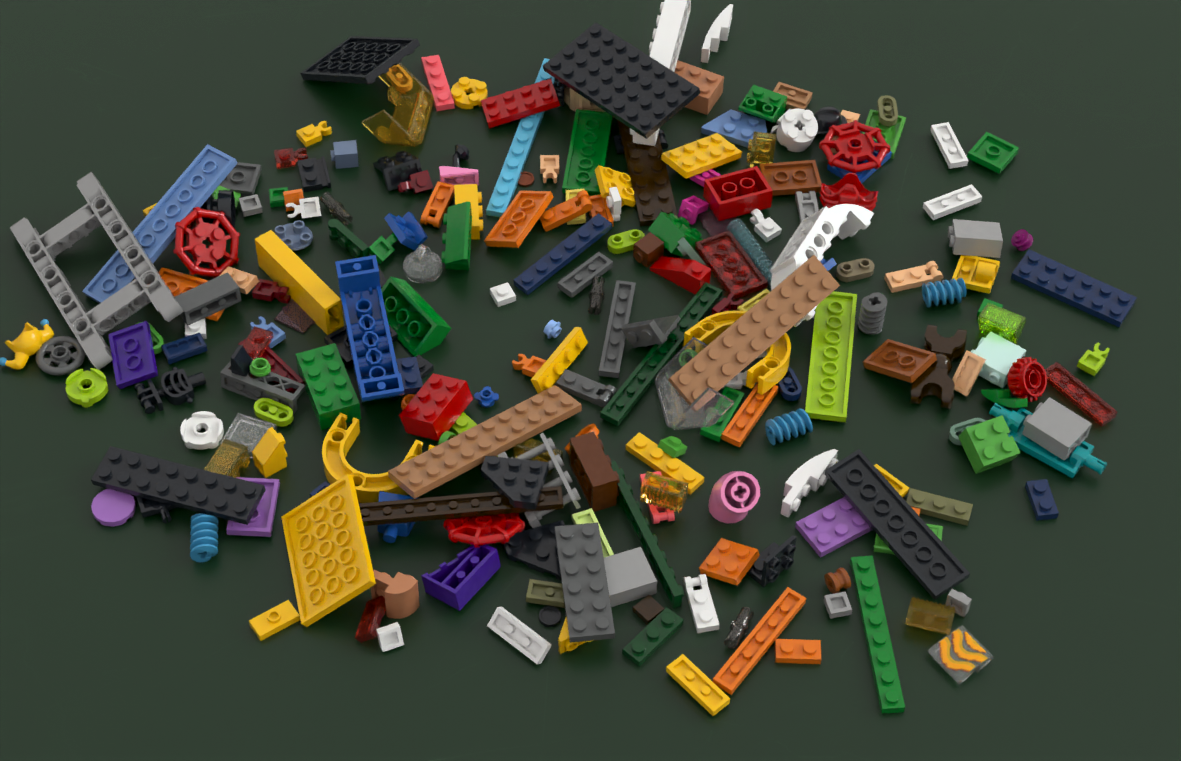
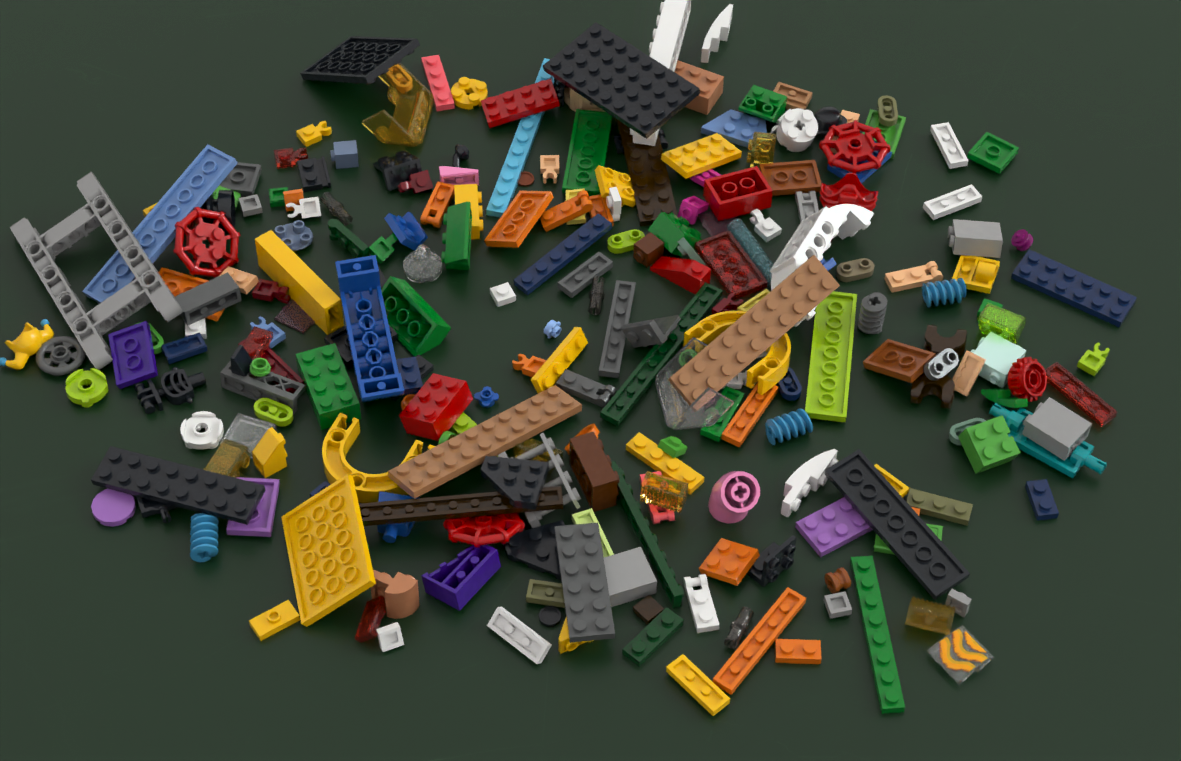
(942, 363): none -> plate

